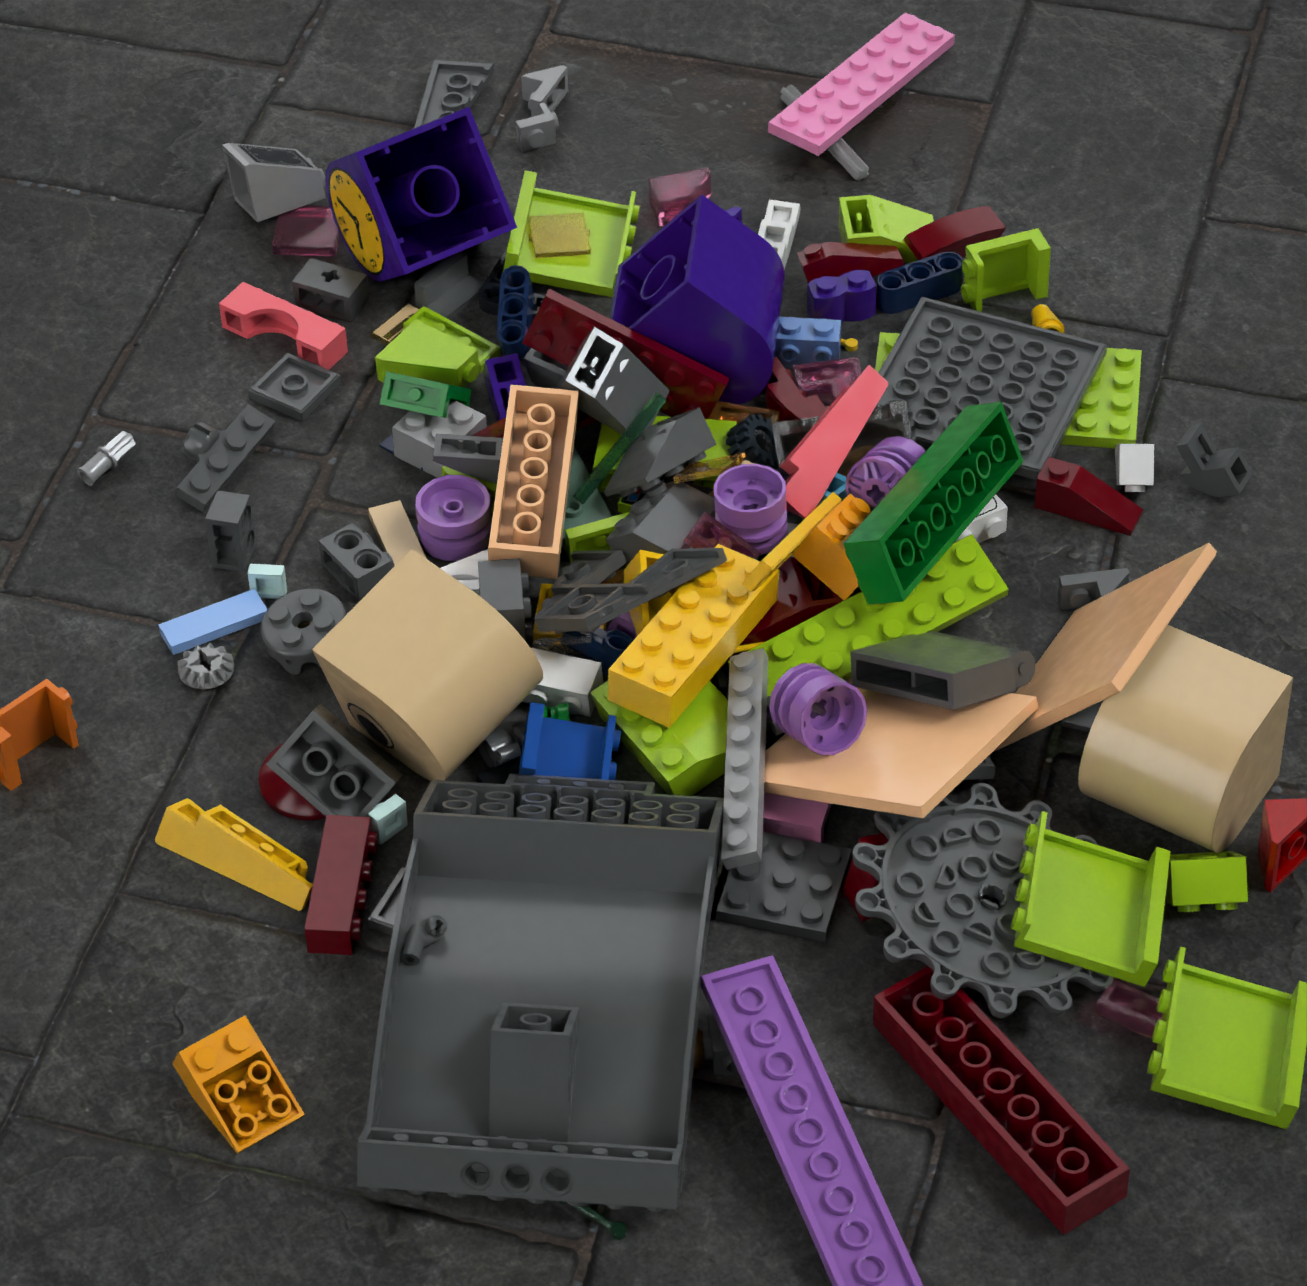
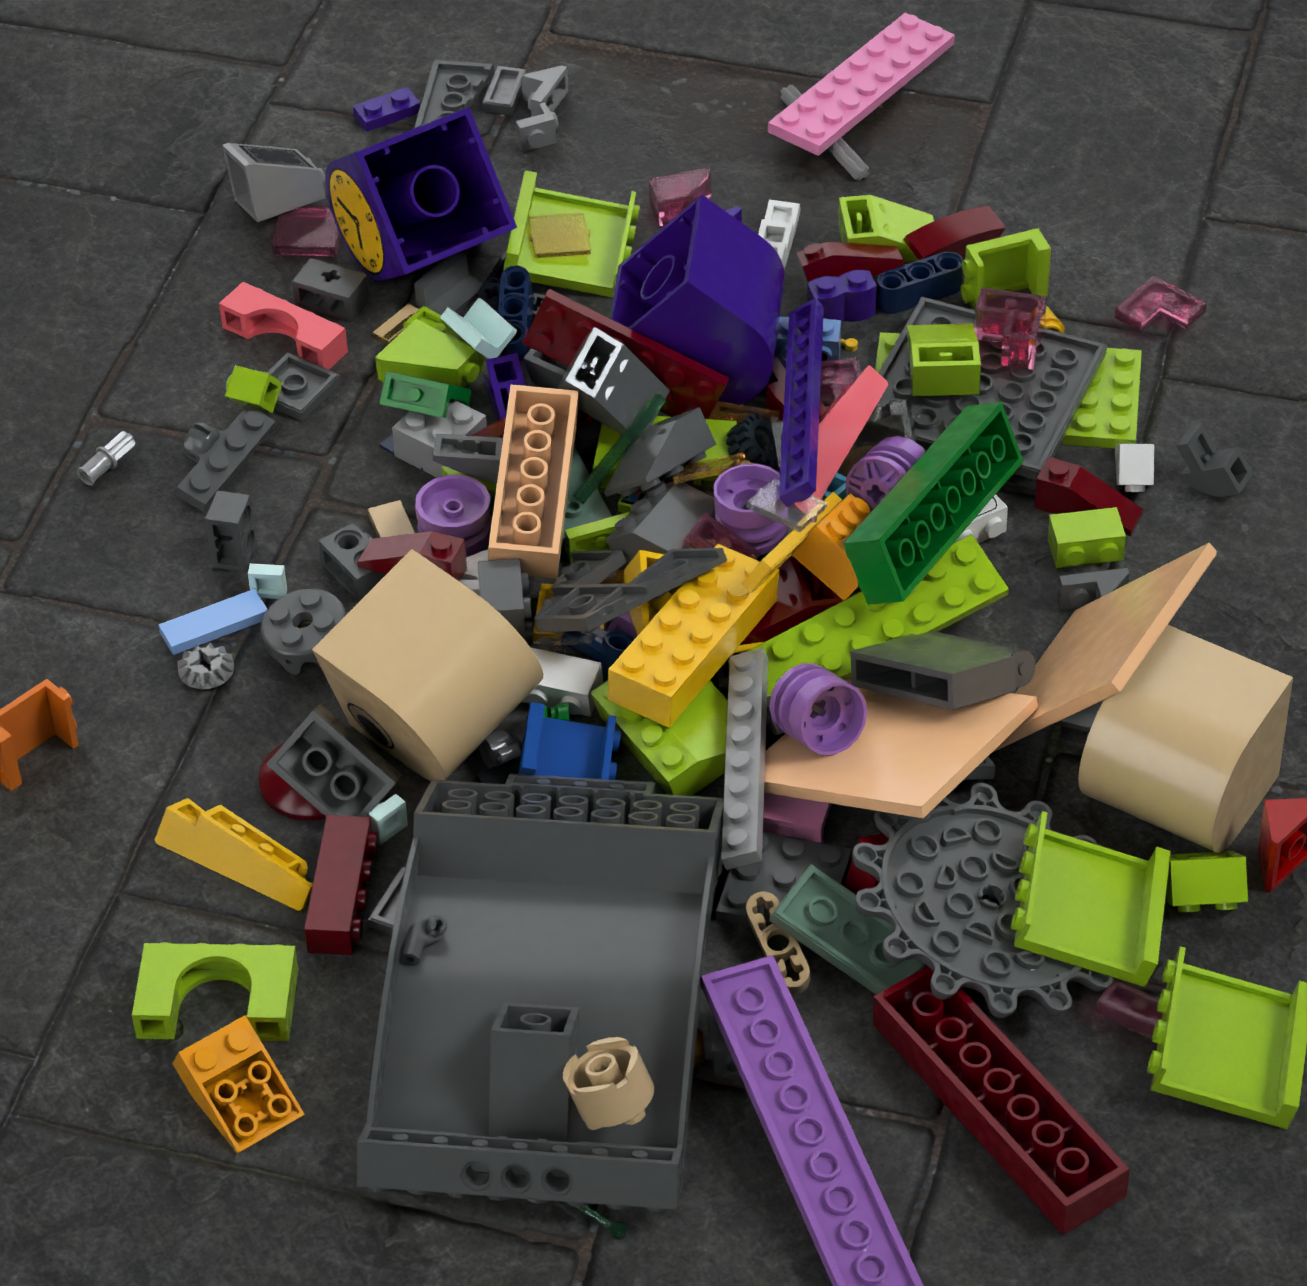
(175, 969): none -> lime arch
(253, 388): none -> lime brick
(386, 109): none -> dark purple plate
(440, 549): none -> dark red slope
(481, 328): none -> light aqua panel
(504, 90): none -> flat silver tile
(609, 1083): none -> tan brick
(793, 949): none -> tan beam
(794, 516): none -> clear piece
(801, 403): none -> dark purple plate
(826, 921): none -> sand green plate
(944, 359): none -> lime slope
(1014, 321): none -> clear pink brick
(1086, 537): none -> lime brick
(1156, 299): none -> clear pink plate

